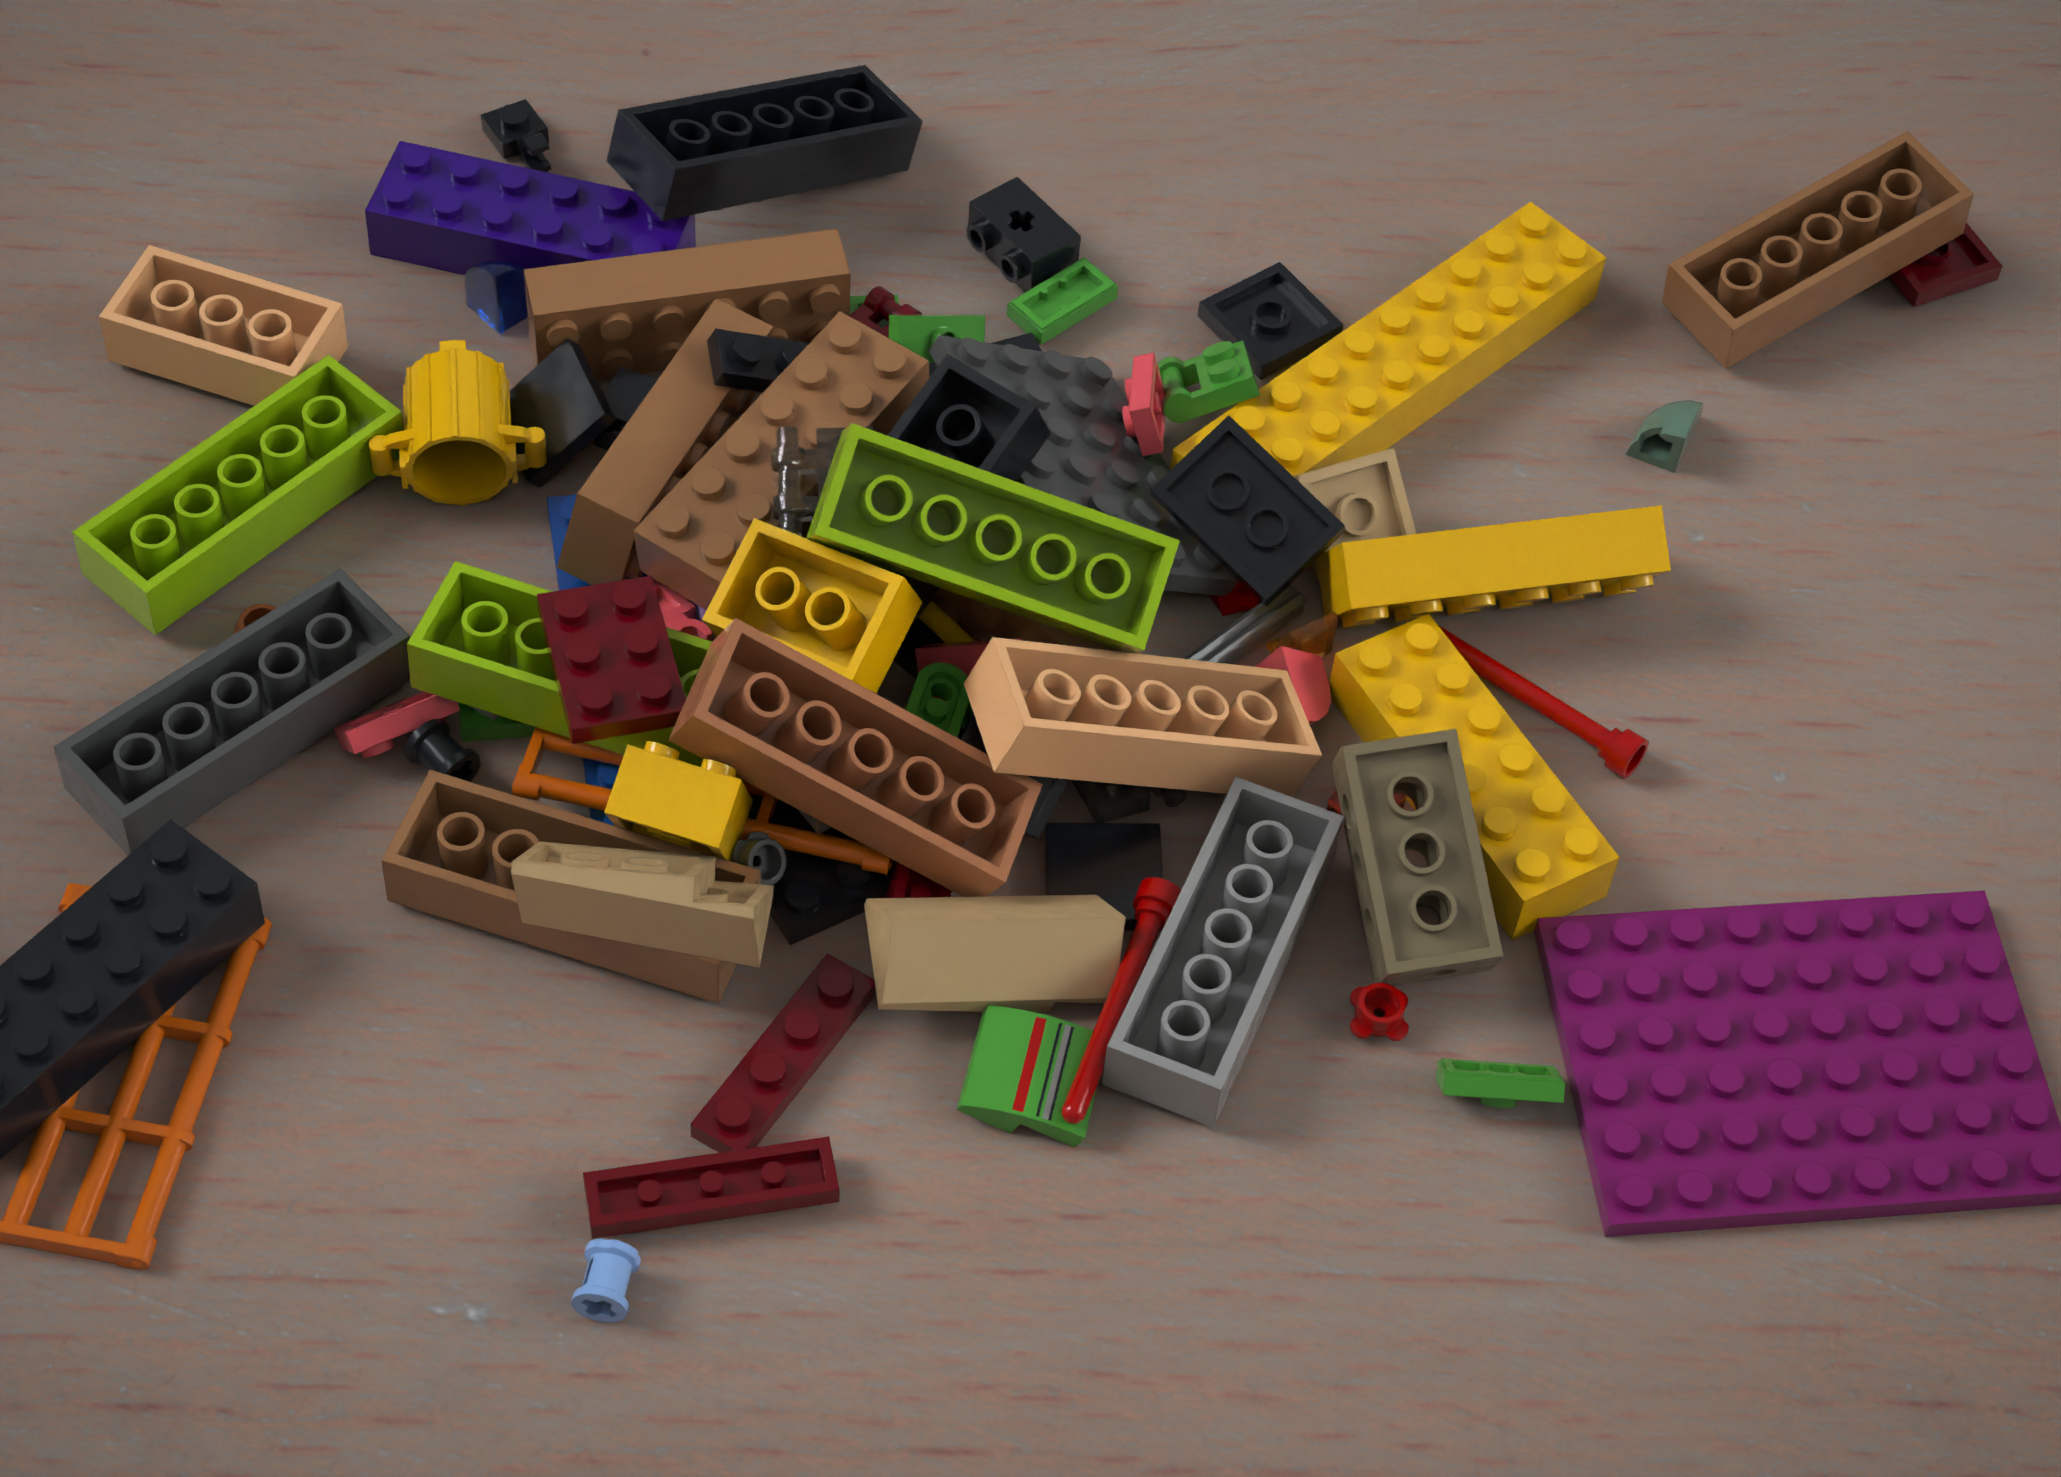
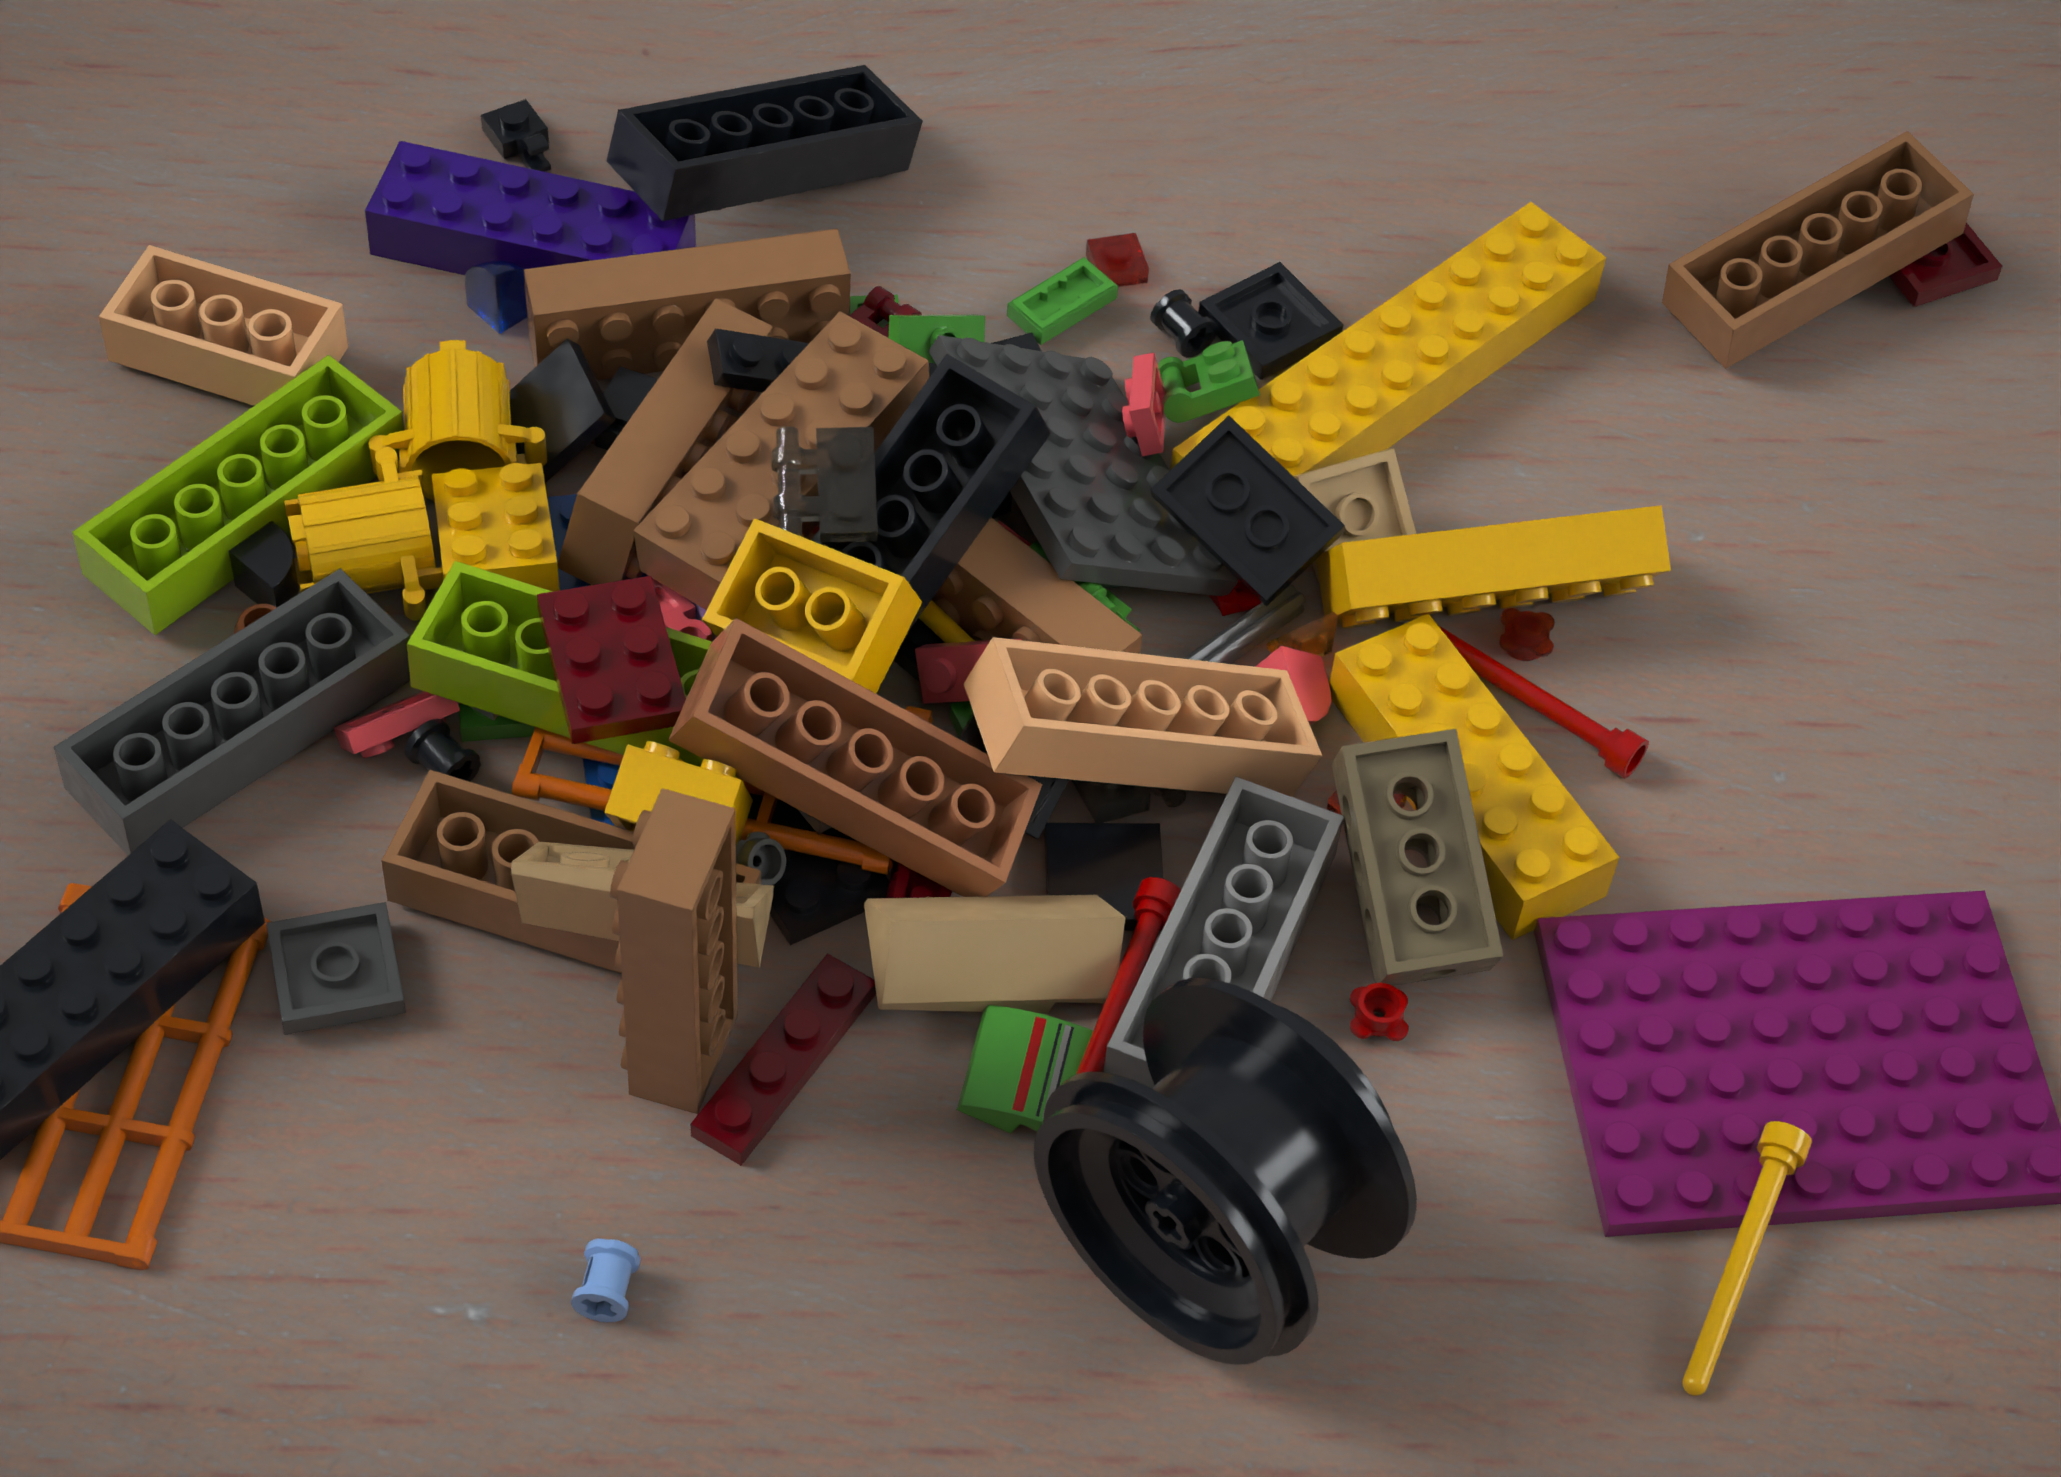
(265, 566): none -> black brick
(335, 968): none -> dark grey plate
(371, 533): none -> yellow container
(497, 522): none -> yellow brick
(677, 948): none -> medium nougat brick
(710, 1187): dark red plate -> none
(945, 682): bright green plate -> none
(992, 539): lime brick -> none
(1021, 234): black brick -> none
(1119, 258): none -> clear red plate
(1184, 323): none -> black bush
(1224, 1171): none -> black wheel
(1500, 1082): bright green plate -> none
(1526, 634): none -> clear red plate
(1666, 434): sand green brick -> none
(1782, 1151): none -> yellow piece

